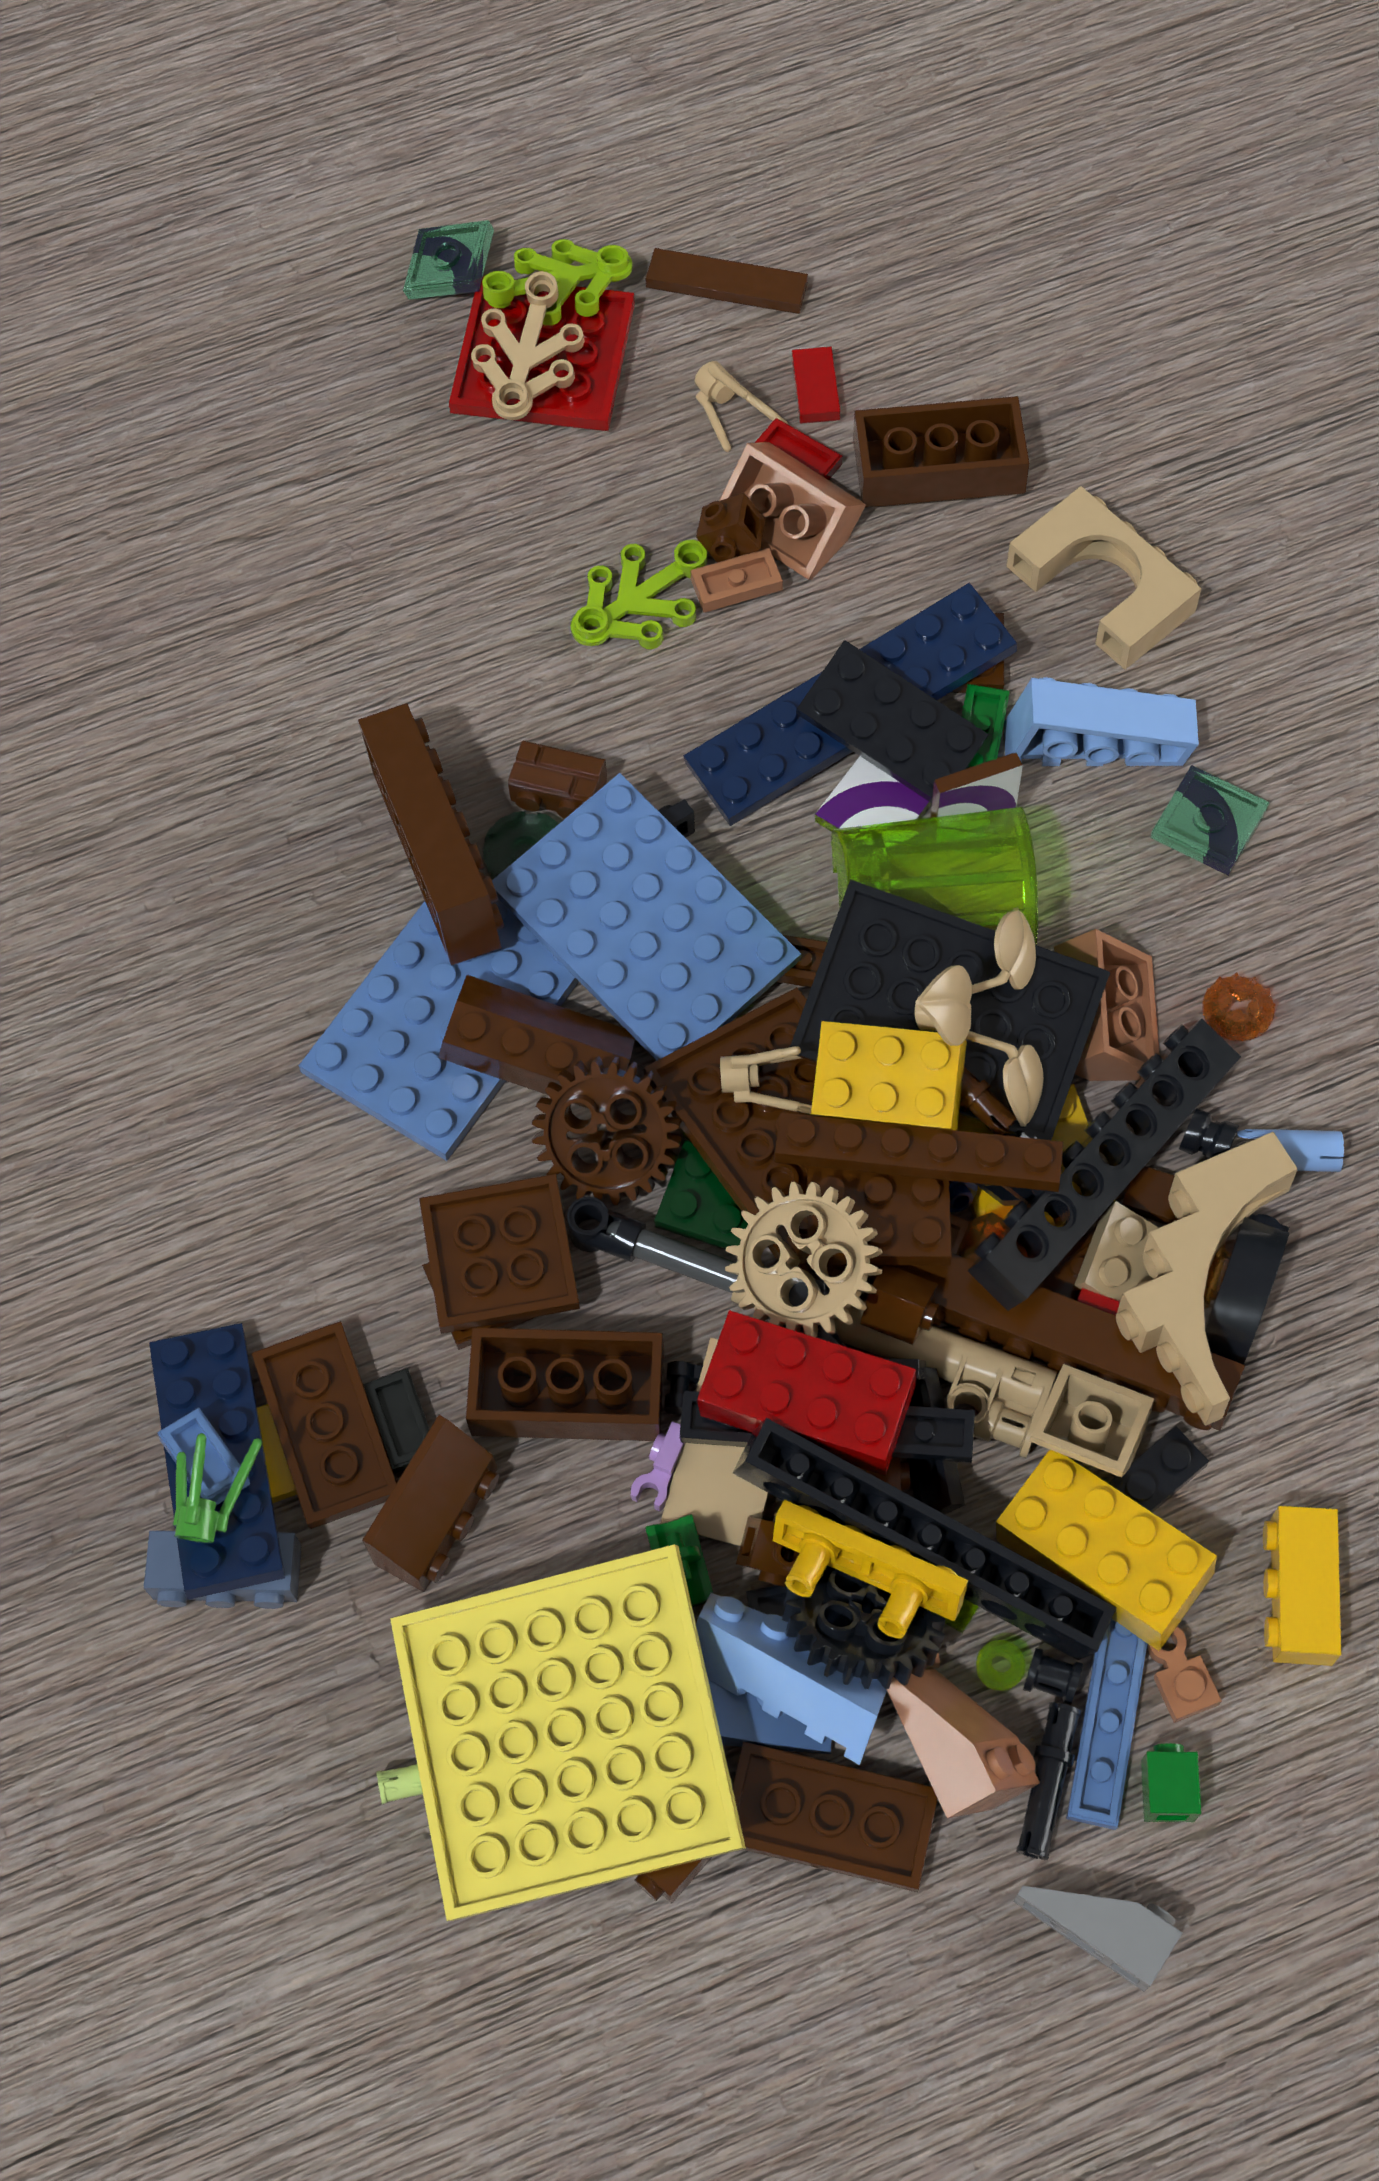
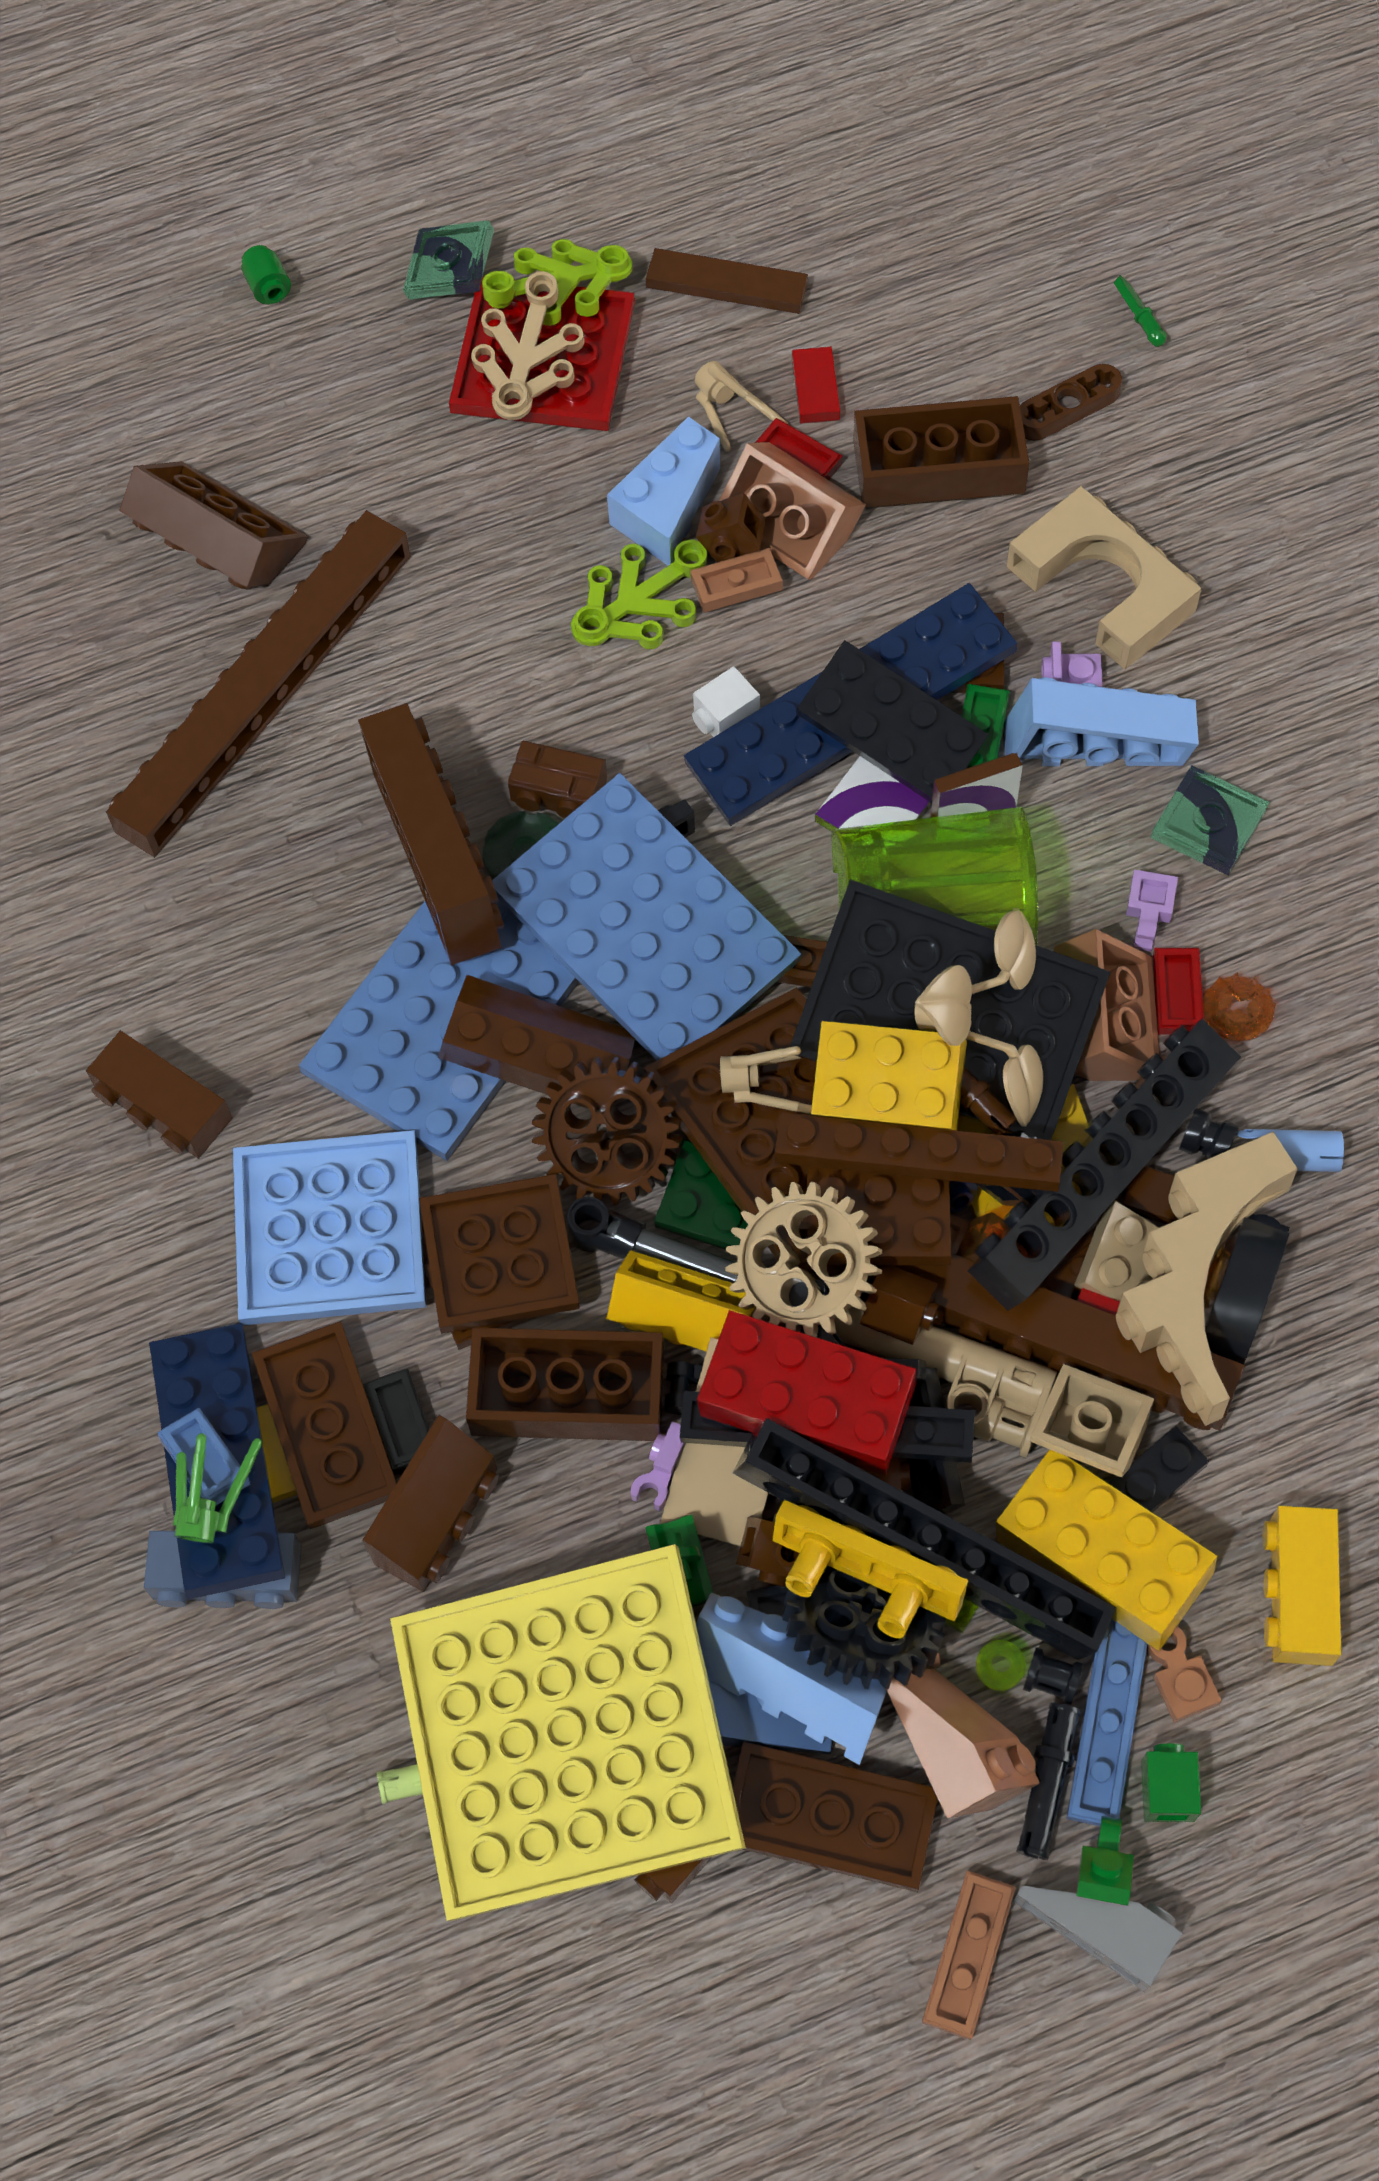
(158, 1095): none -> reddish brown brick
(210, 523): none -> reddish brown slope
(258, 684): none -> reddish brown brick
(265, 275): none -> green brick
(328, 1228): none -> light blue plate
(666, 489): none -> light blue wedge
(671, 1301): none -> yellow brick
(724, 702): none -> white brick
(968, 1955): none -> nougat tile
(1072, 667): none -> lavender bracket
(1077, 387): none -> reddish brown beam
(1103, 1870): none -> green plate
(1143, 314): none -> green piece
(1150, 901): none -> lavender plate
(1177, 988): none -> red tile

